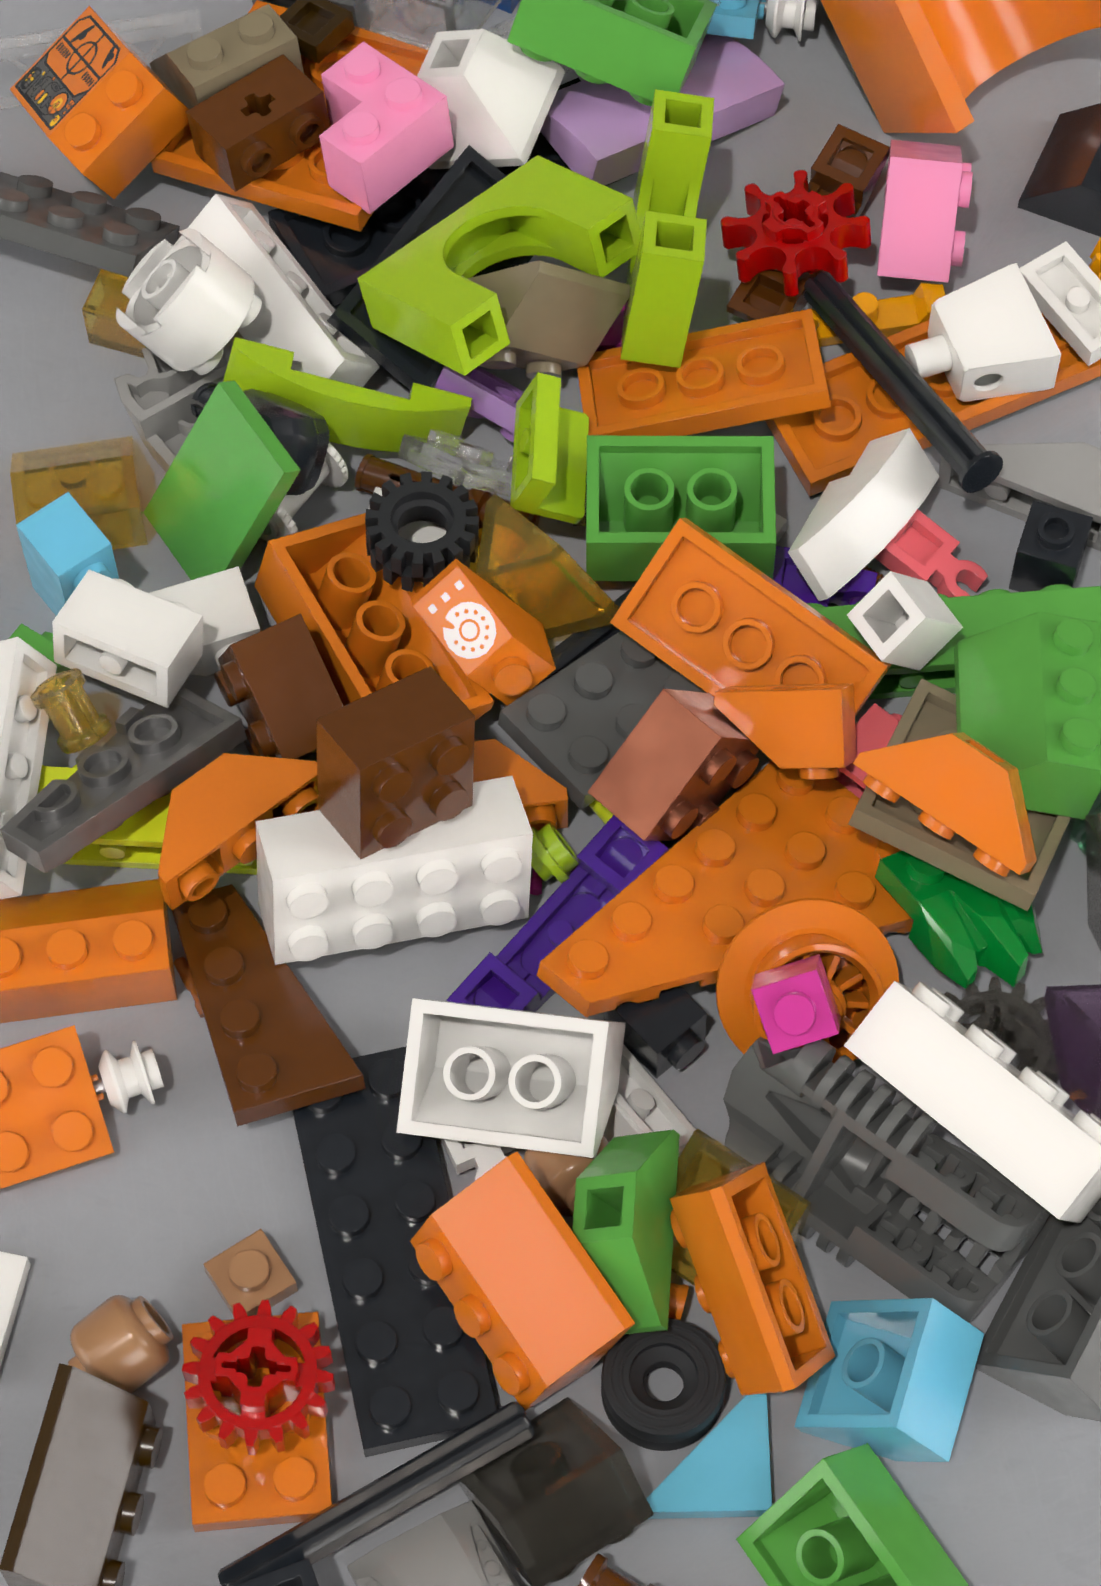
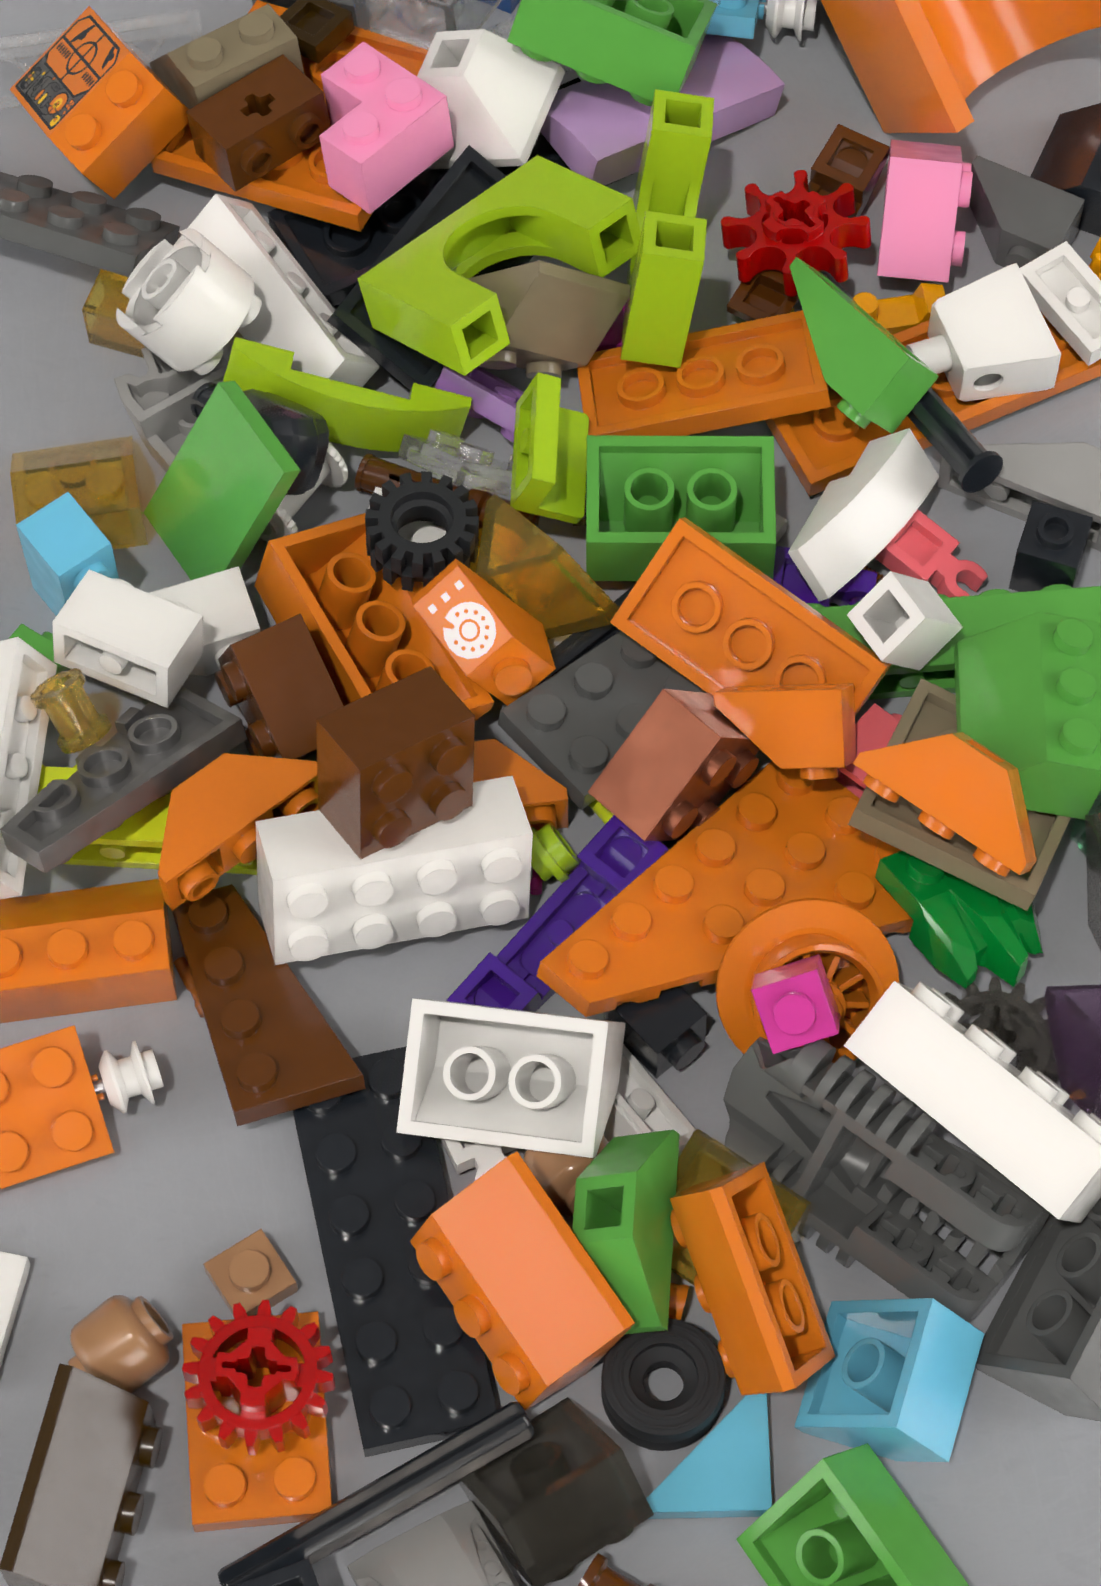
(858, 356): none -> bright green slope
(1021, 214): none -> dark grey slope

